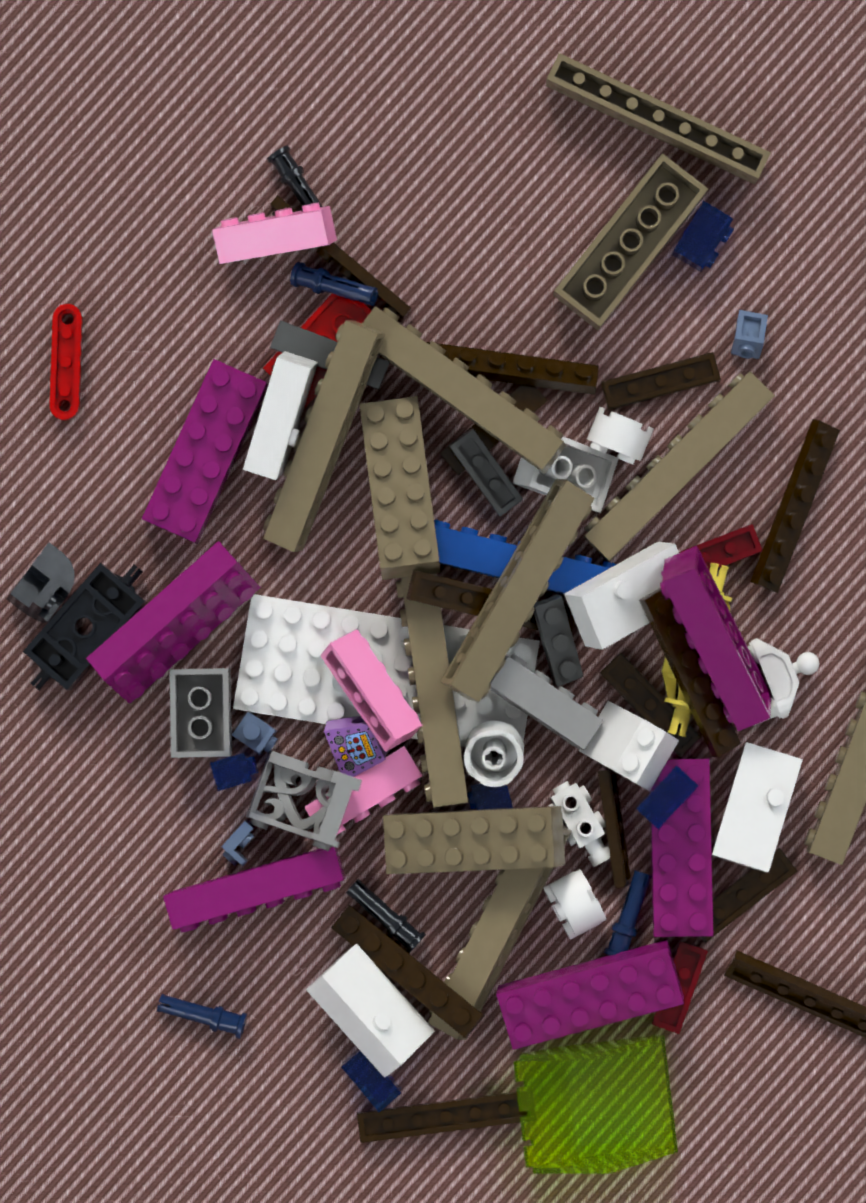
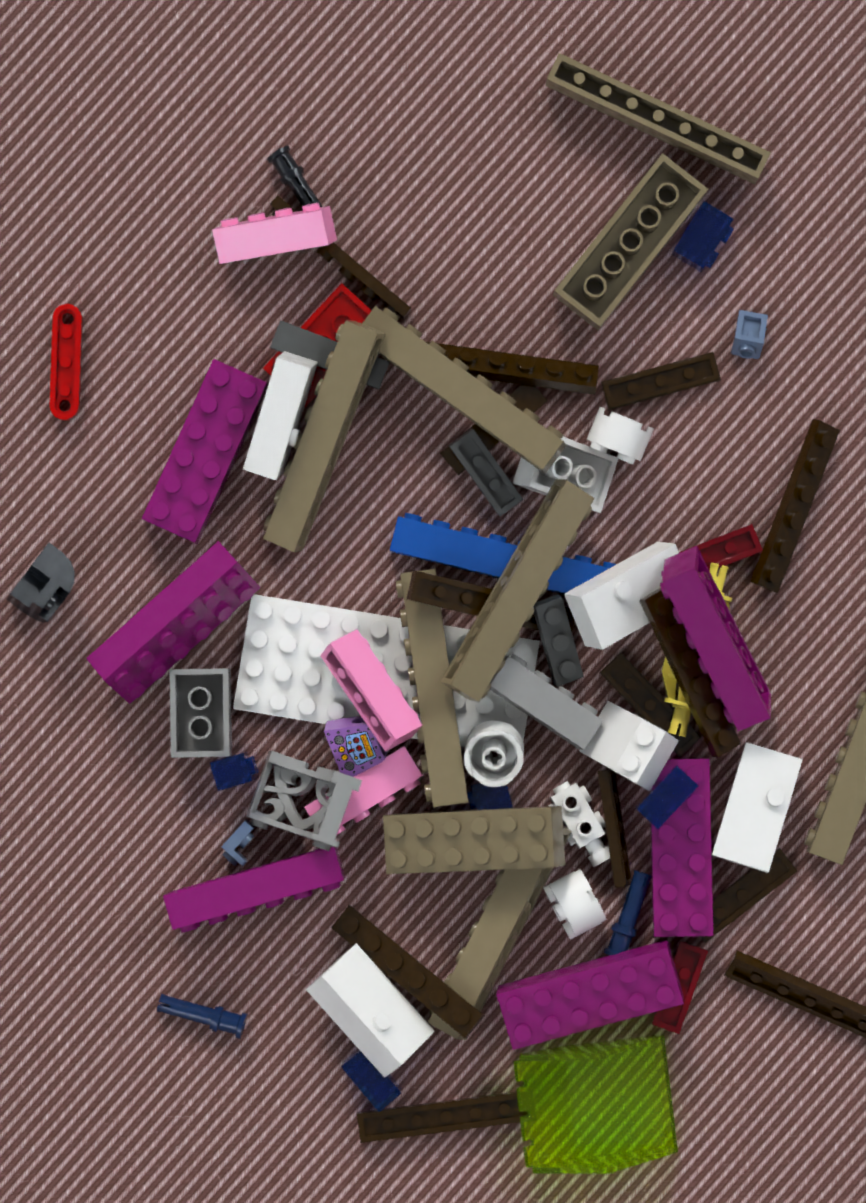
(107, 603): black brick -> none
(256, 734): sand blue bracket -> none
(321, 281): dark blue pin -> none
(396, 925): black pin -> none
(399, 487): dark tan brick -> none
(678, 466): dark tan brick -> none
(782, 674): white connector -> none

